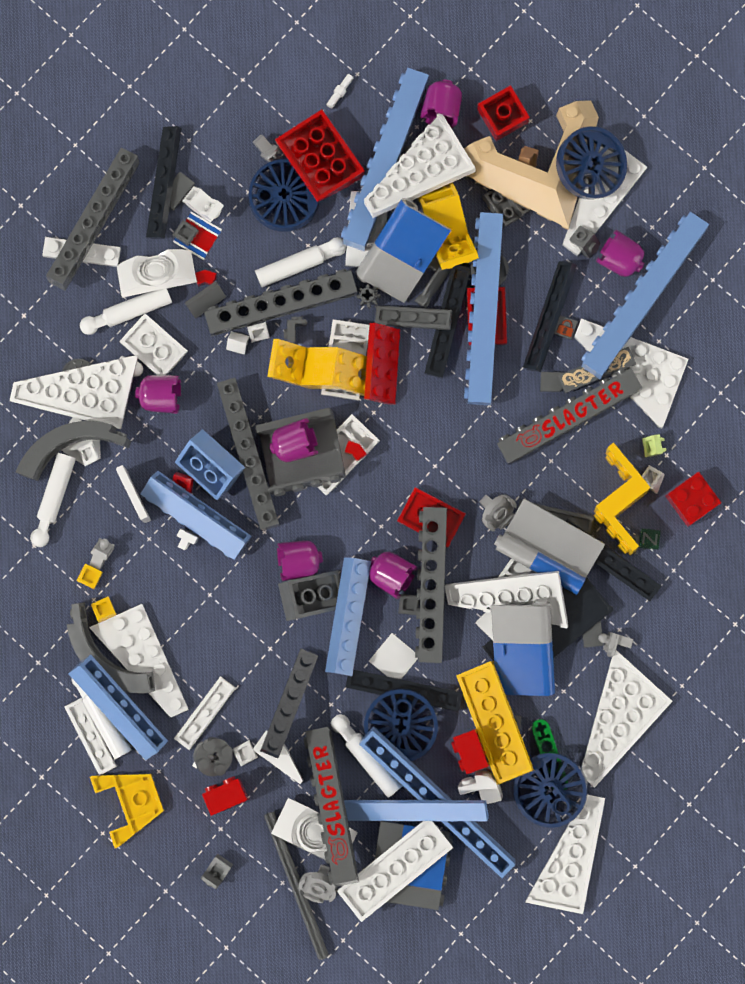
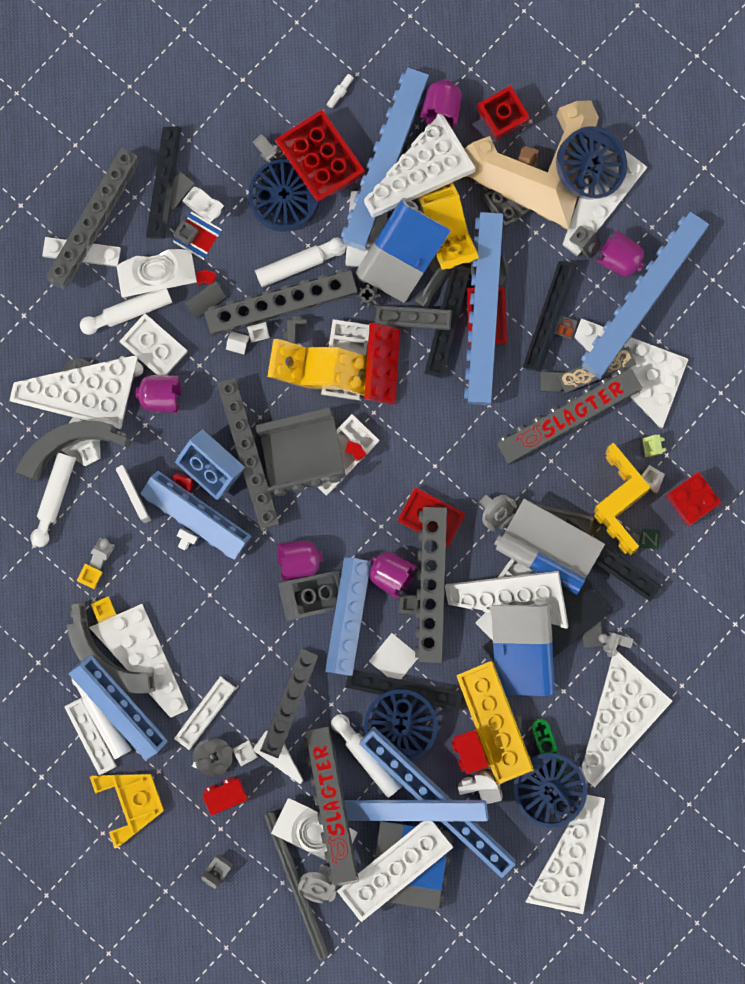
(294, 441): magenta cylinder -> none

